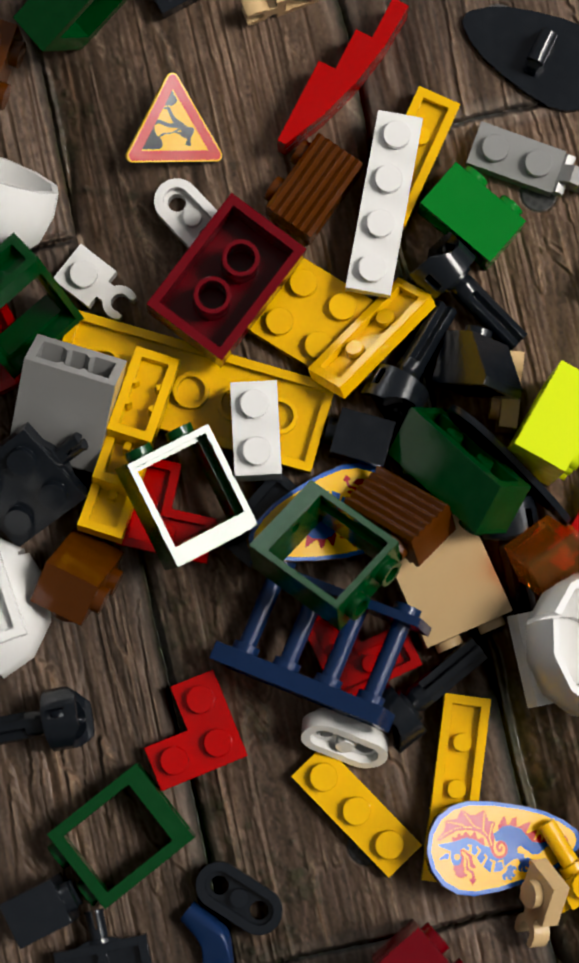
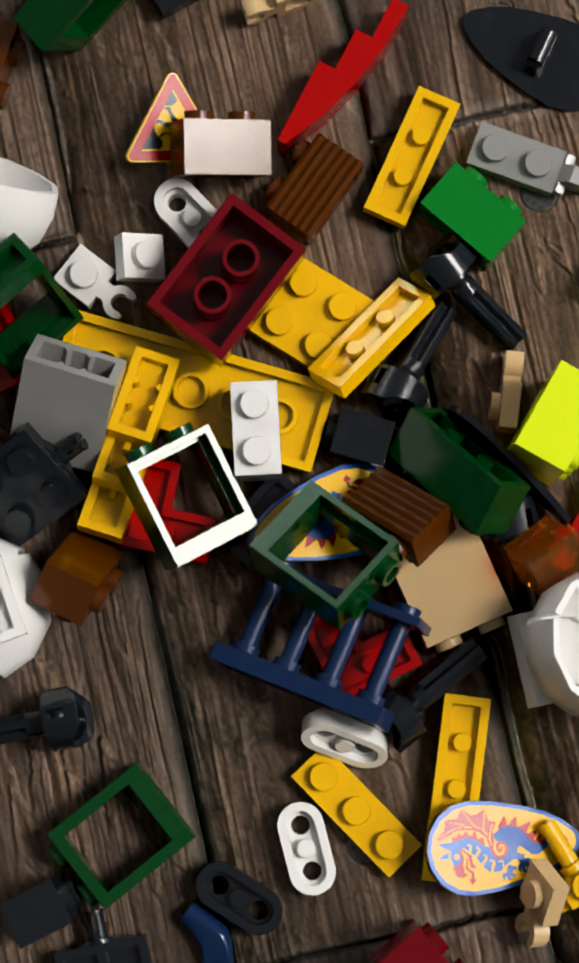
(139, 257): none -> white plate
(209, 738): red plate -> none
(220, 146): none -> brick
(305, 848): none -> white plate
(384, 204): white plate -> none
(476, 365): black slope -> none

